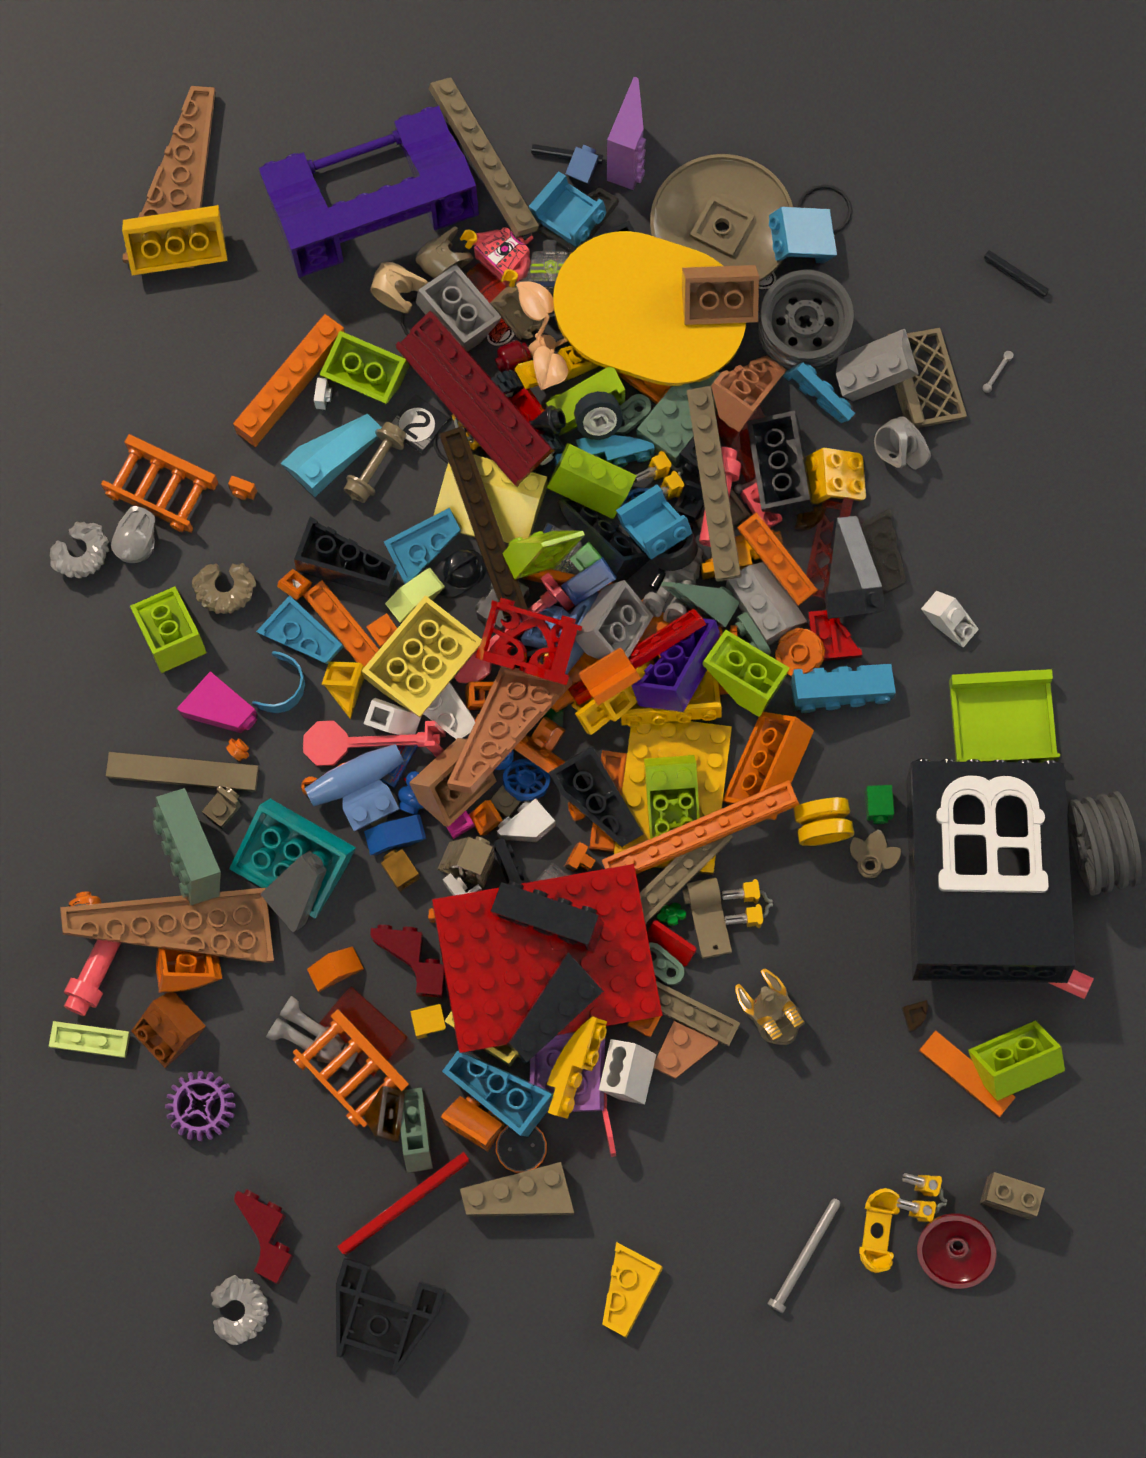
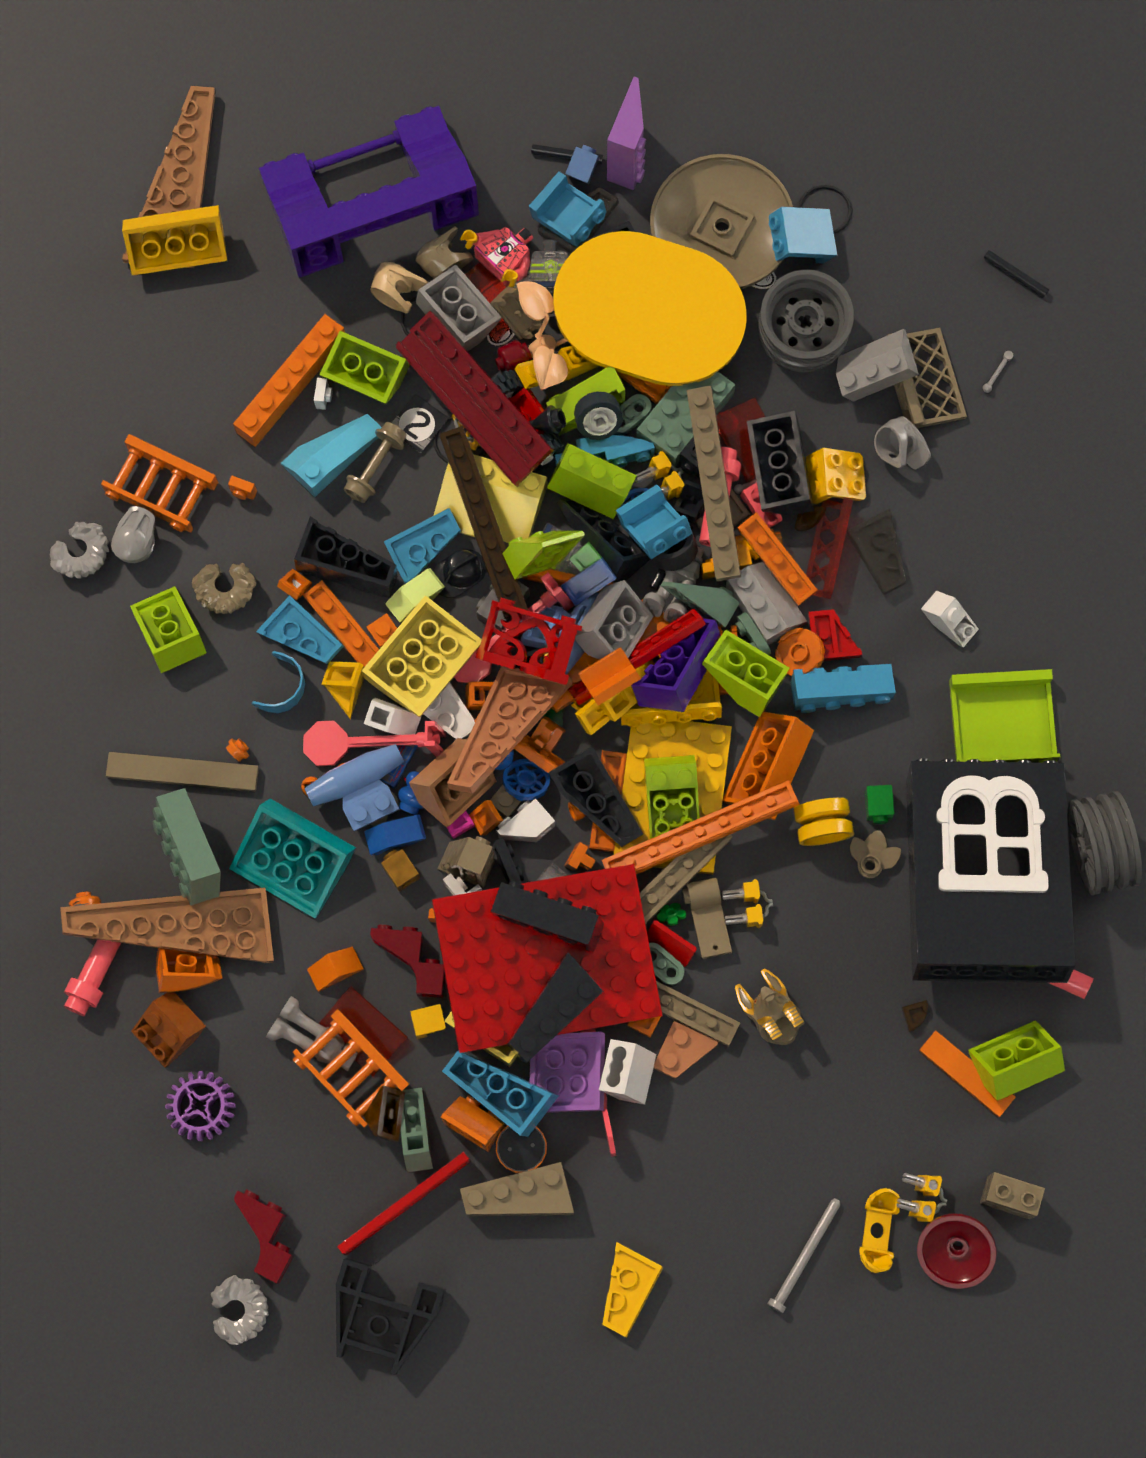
(89, 1039): yellowish green plate -> none
(218, 706): dark pink slope -> none
(222, 806): dark tan bracket -> none
(296, 890): dark grey slope -> none
(483, 157): dark tan plate -> none
(577, 1054): yellow slope -> none
(720, 294): medium nougat slope -> none
(744, 389): nougat wedge -> none
(814, 386): dark azure wing -> none
(853, 578): black wedge -> none

